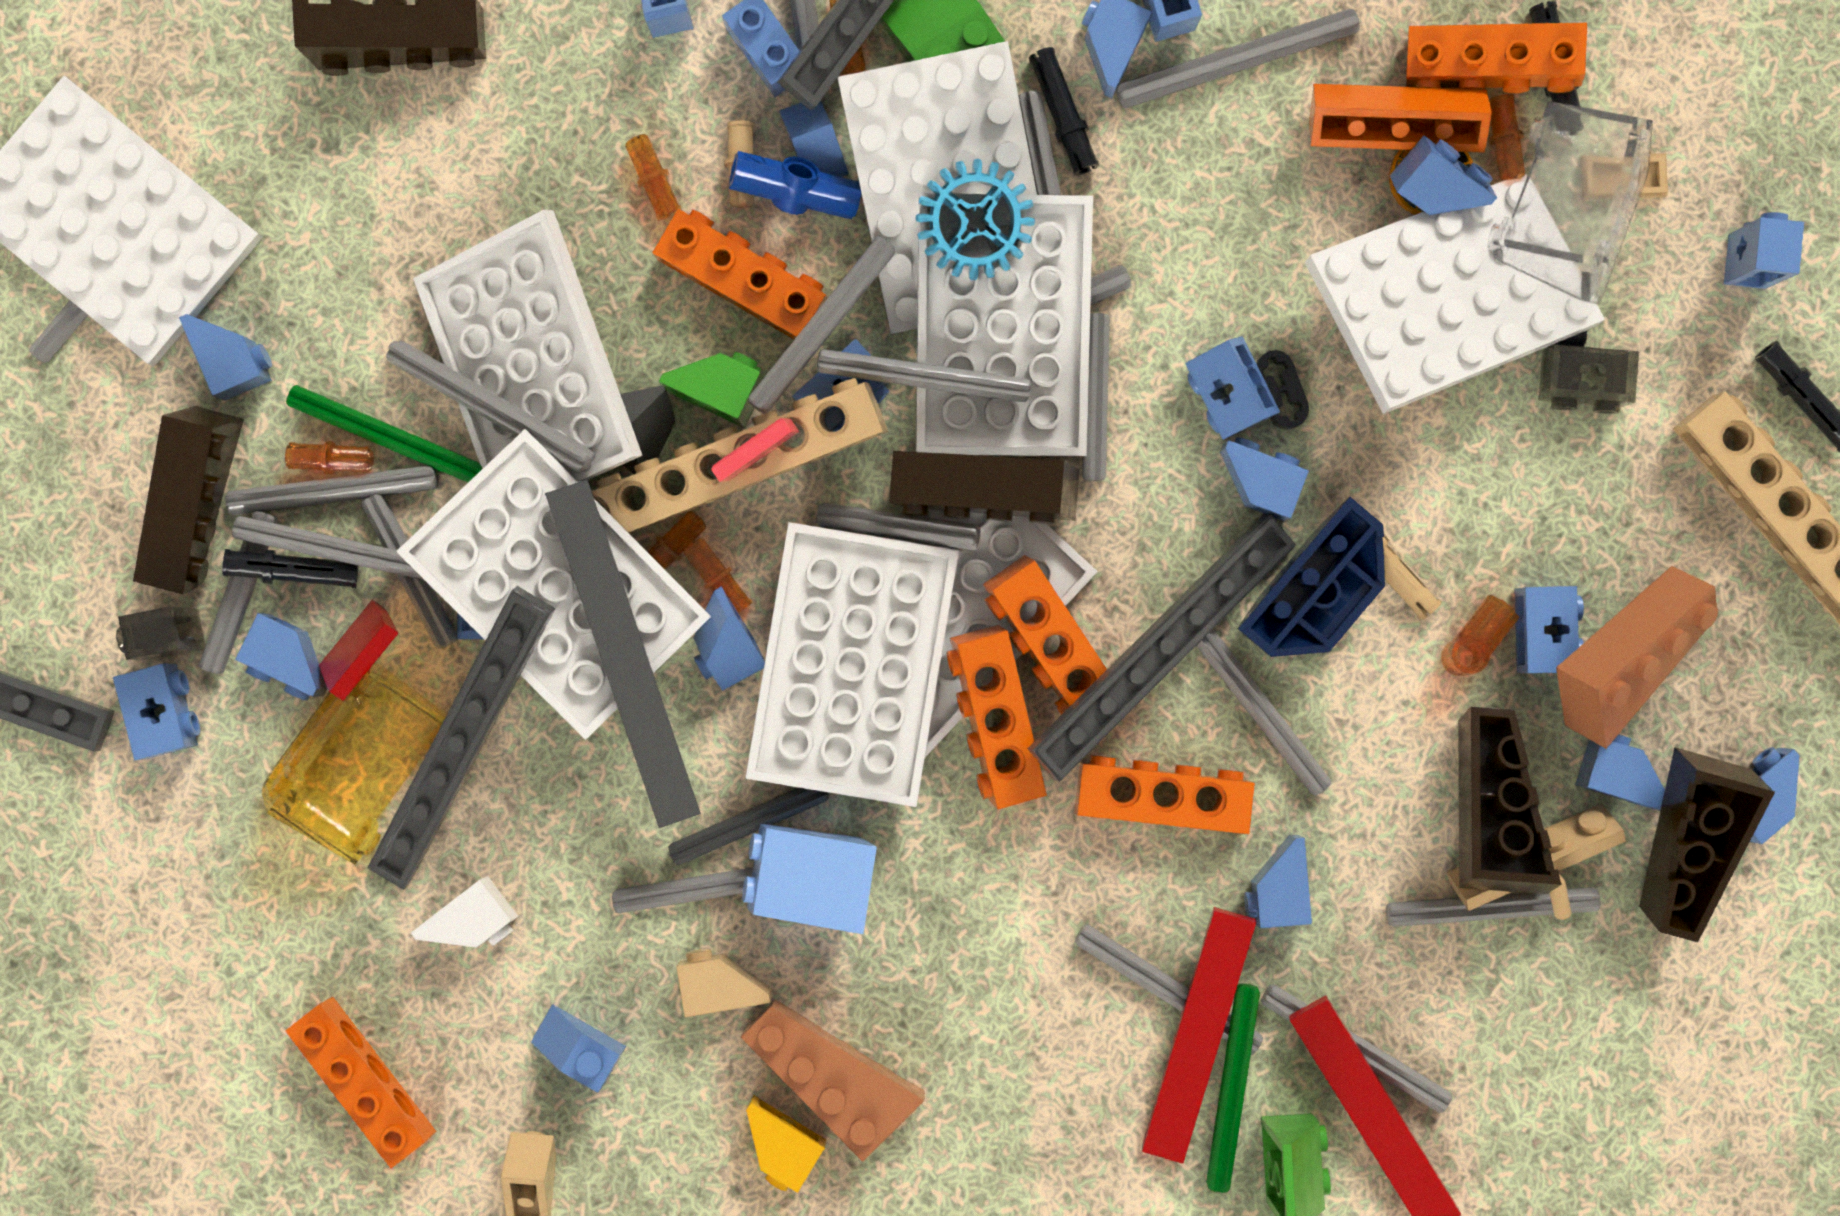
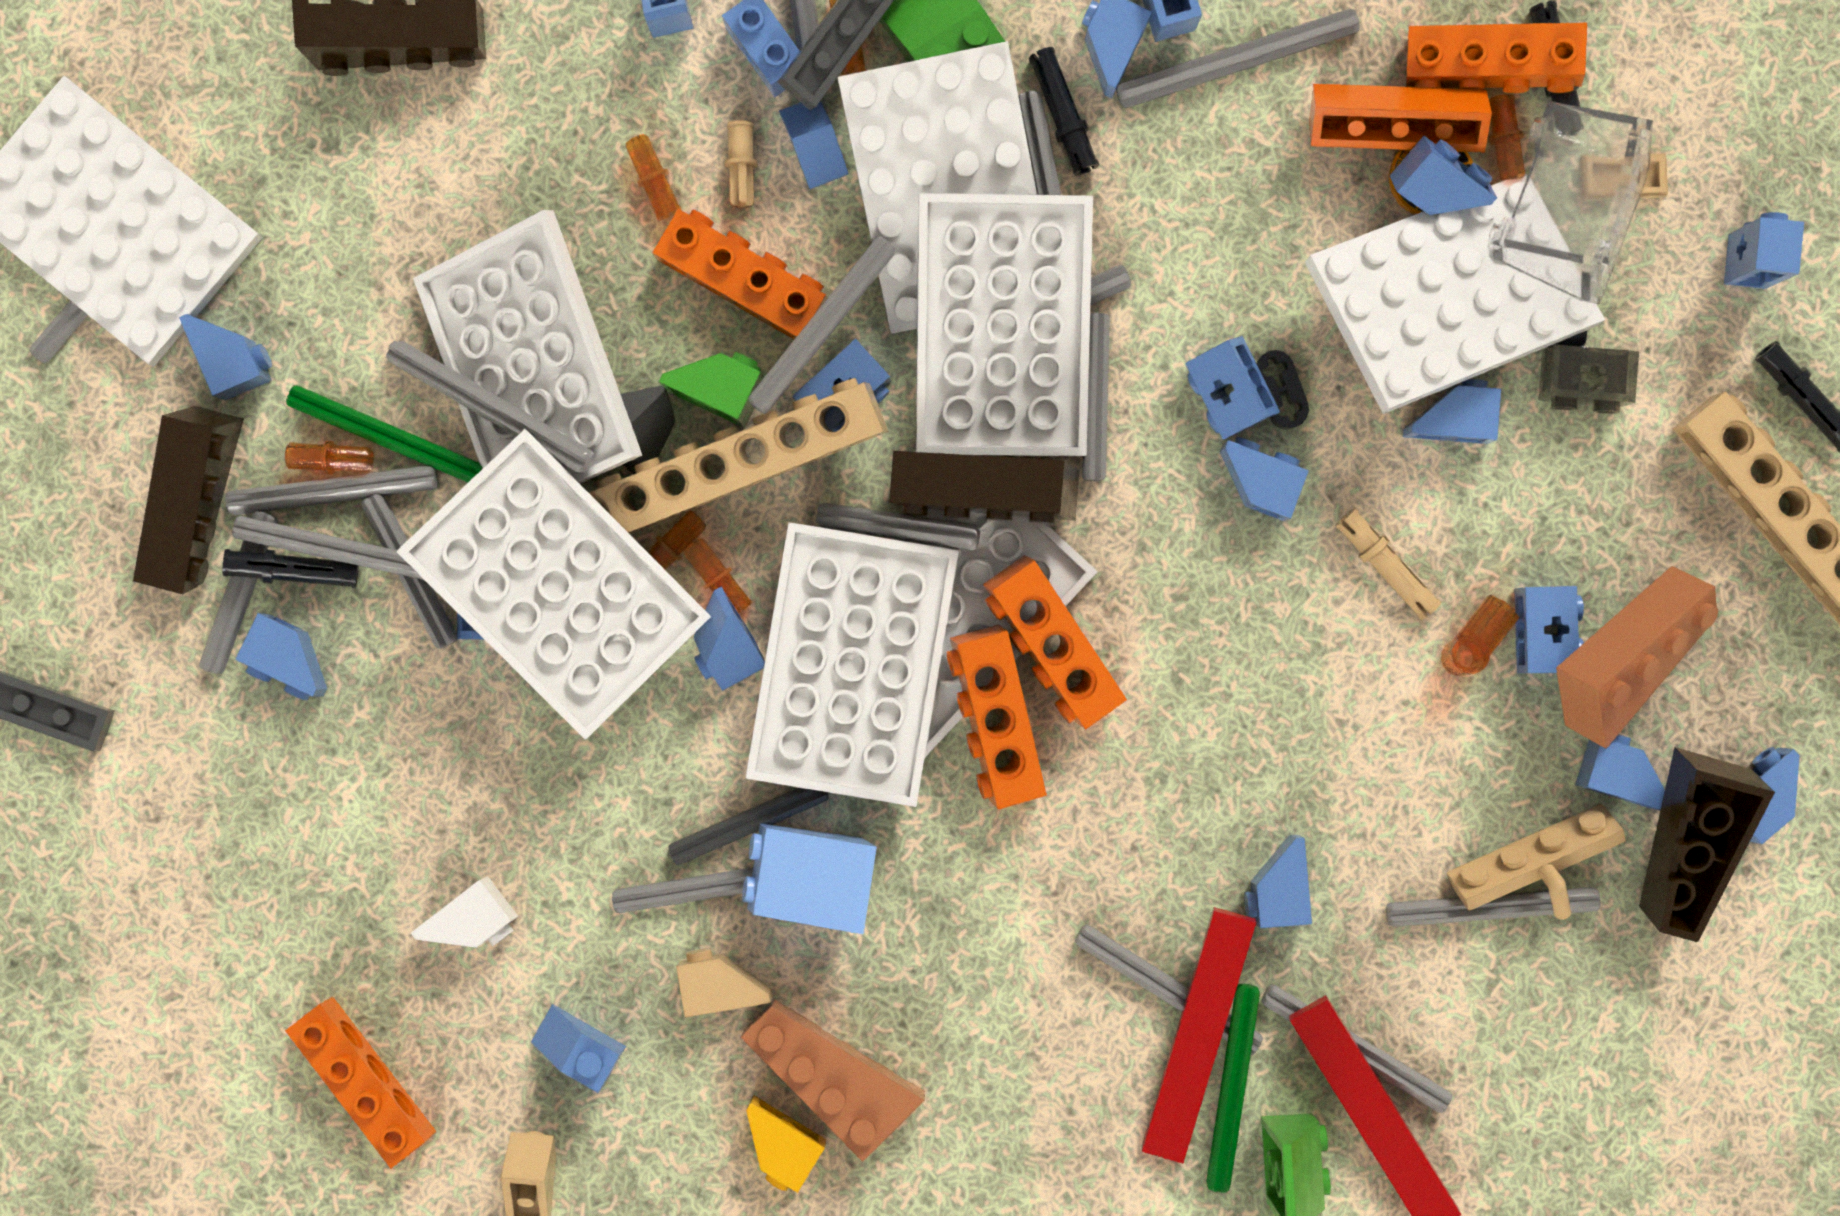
(141, 694): medium blue brick -> none
(160, 633): clear smoke brick -> none
(352, 762): clear yellow windscreen -> none
(357, 650): red tile -> none
(461, 736): dark grey tile -> none
(622, 653): dark grey tile -> none
(754, 449): coral tile -> none
(795, 185): blue piece -> none
(923, 375): light grey axle -> none
(998, 189): medium azure gear -> none
(1161, 647): dark grey tile -> none
(1229, 814): orange brick -> none
(1264, 713): light grey axle -> none
(1321, 586): dark blue wedge -> none
(1461, 415): none -> medium blue slope
(1498, 809): dark brown wedge -> none

